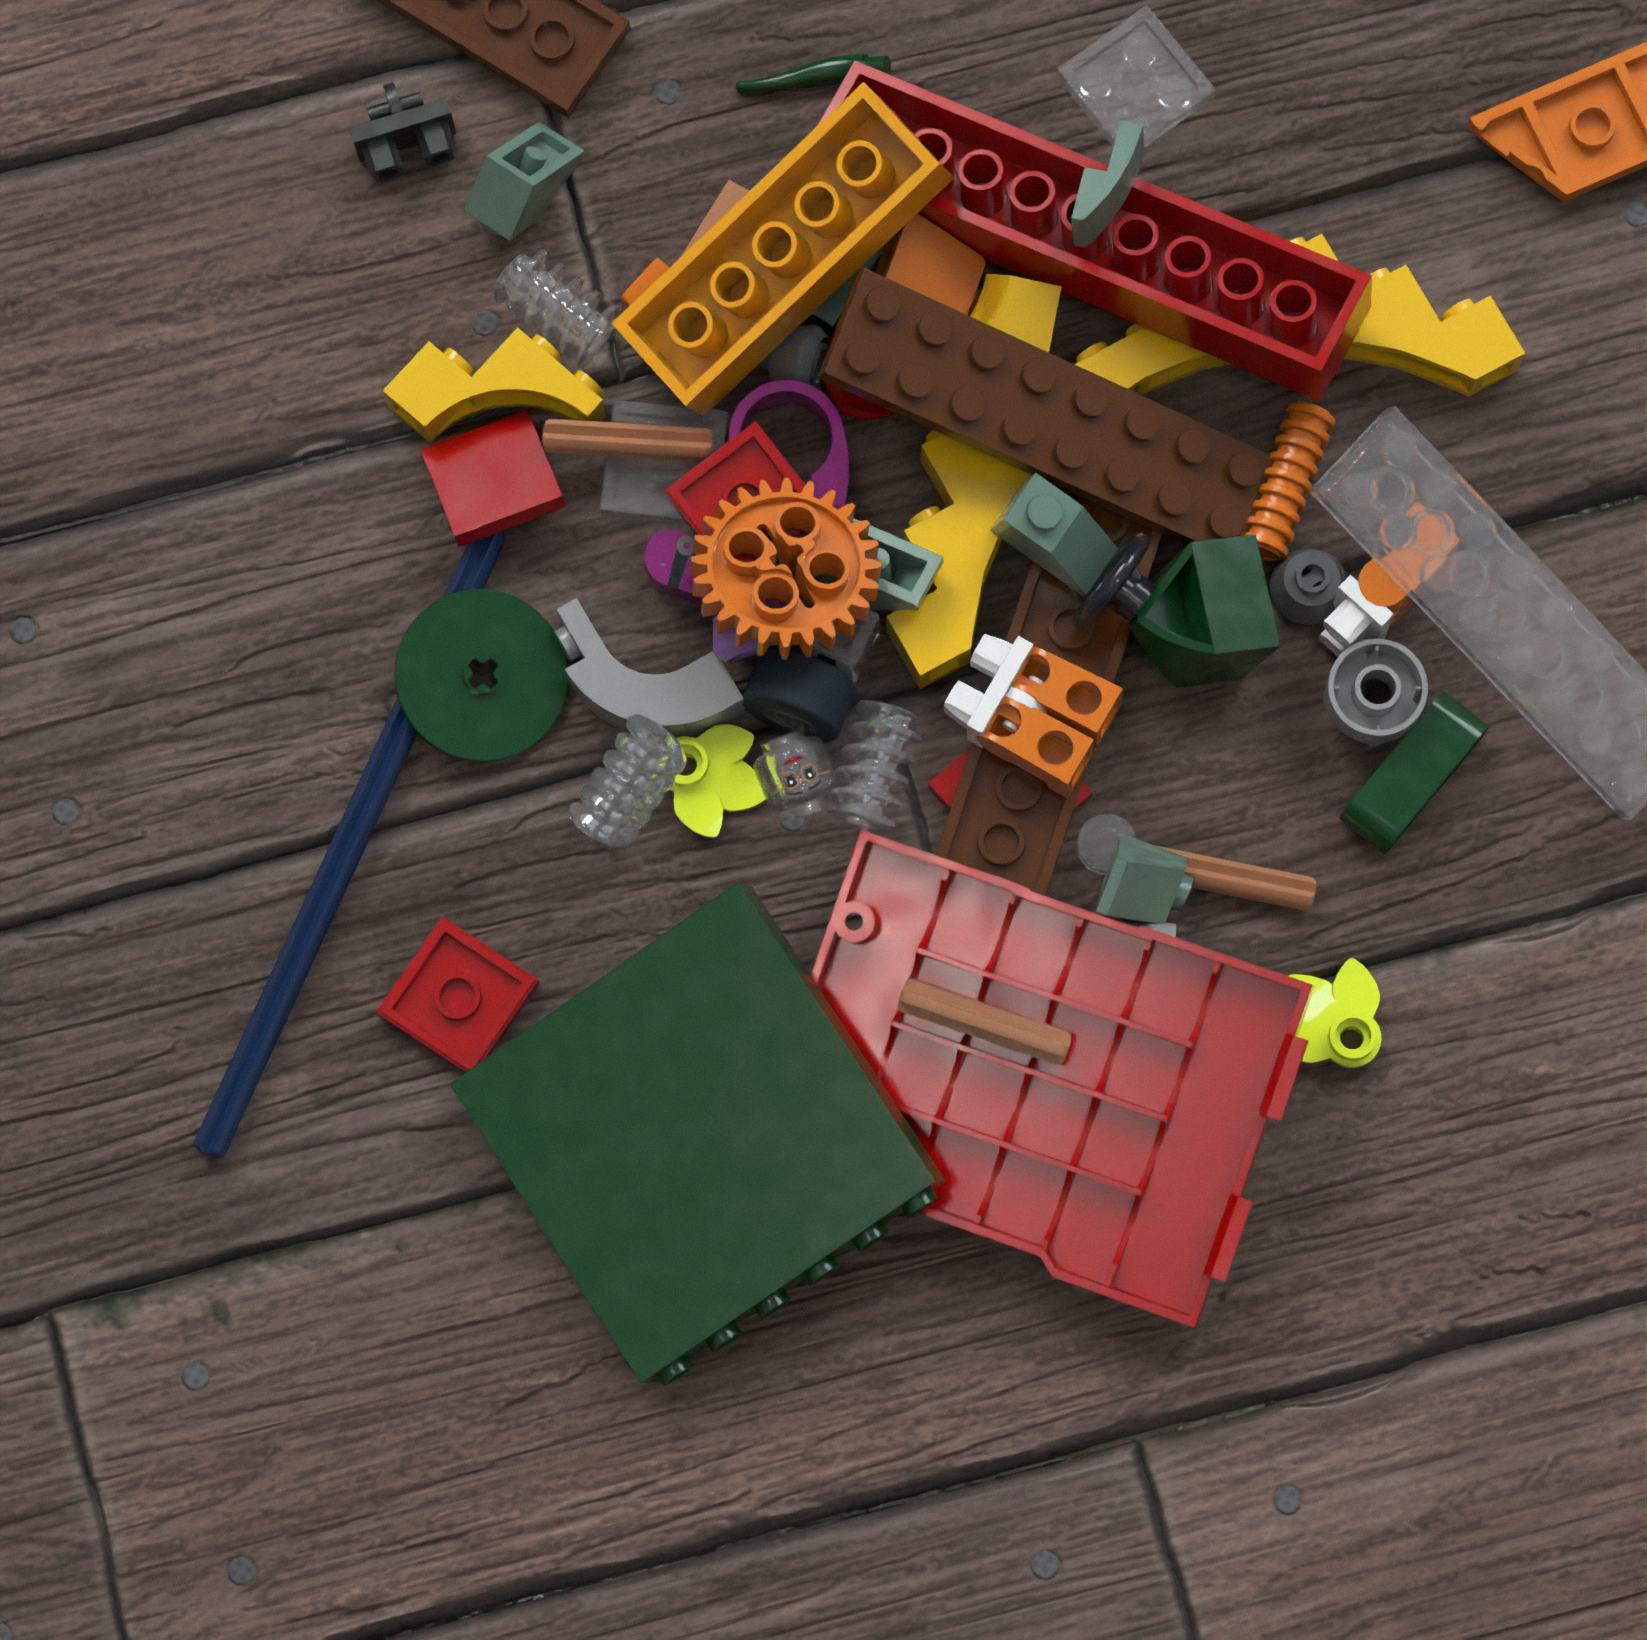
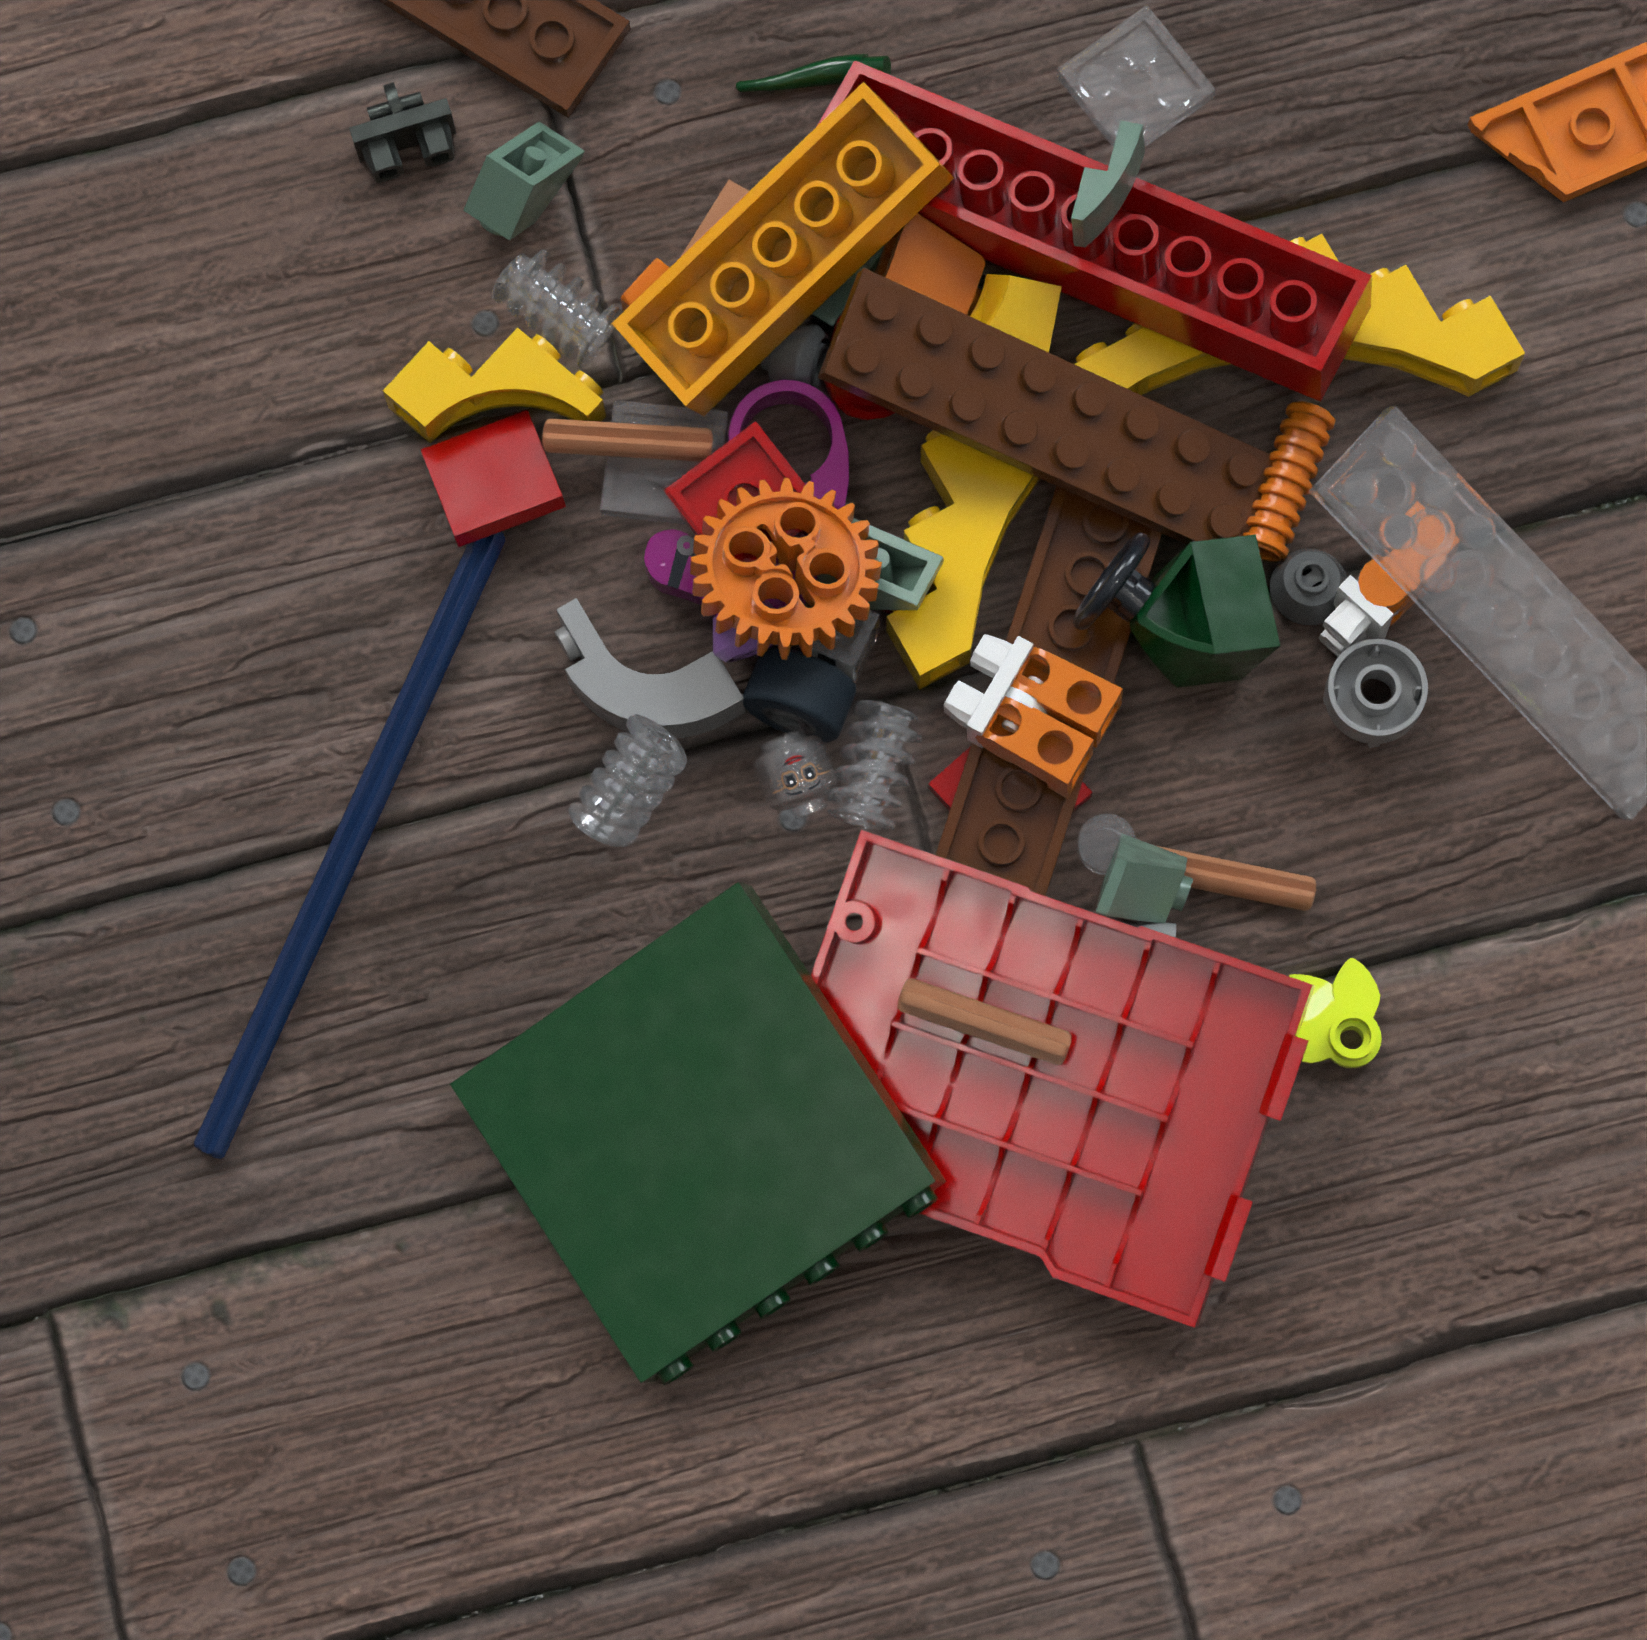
(435, 673): dark green piece -> none
(457, 996): red tile -> none
(720, 779): neon yellow plate -> none
(1055, 534): sand green slope -> none
(1414, 772): dark green beam -> none

